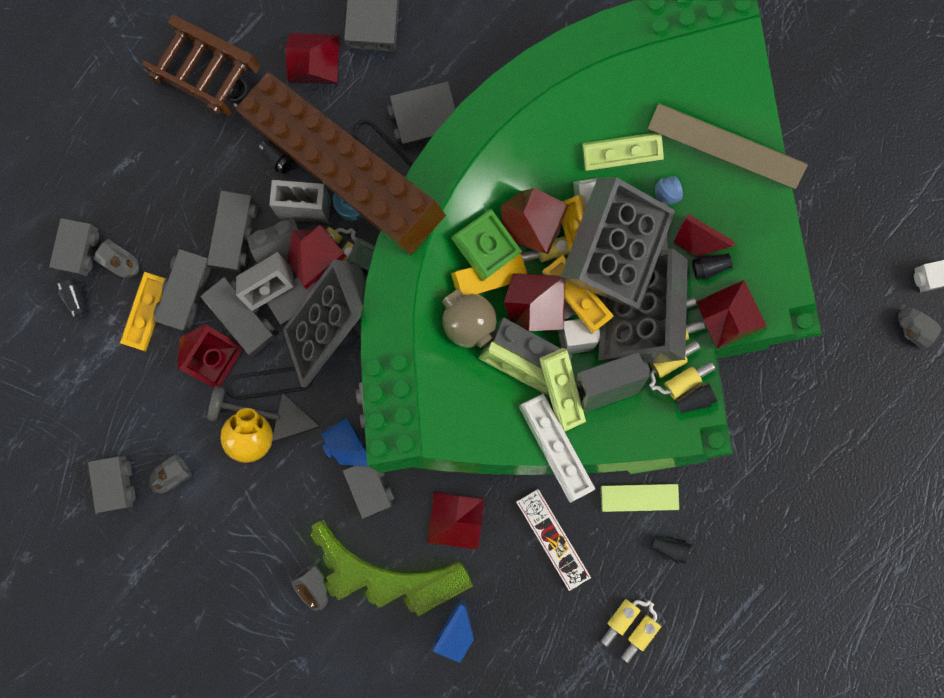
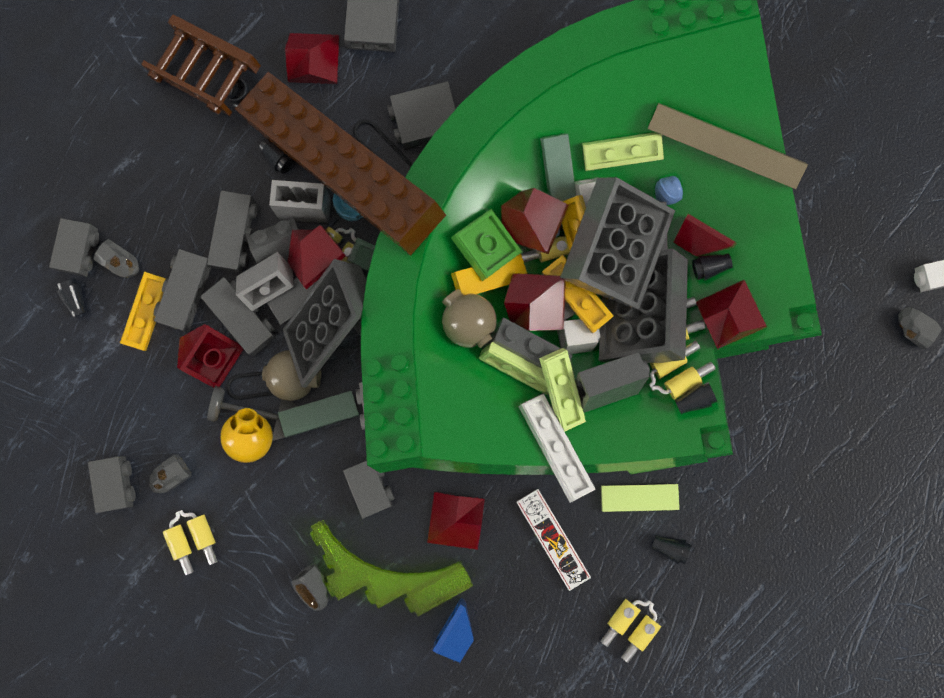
(179, 545): none -> light yellow piece
(283, 379): none -> dark tan brick
(318, 414): none -> sand green tile
(345, 444): blue slope -> none
(558, 166): none -> sand green tile

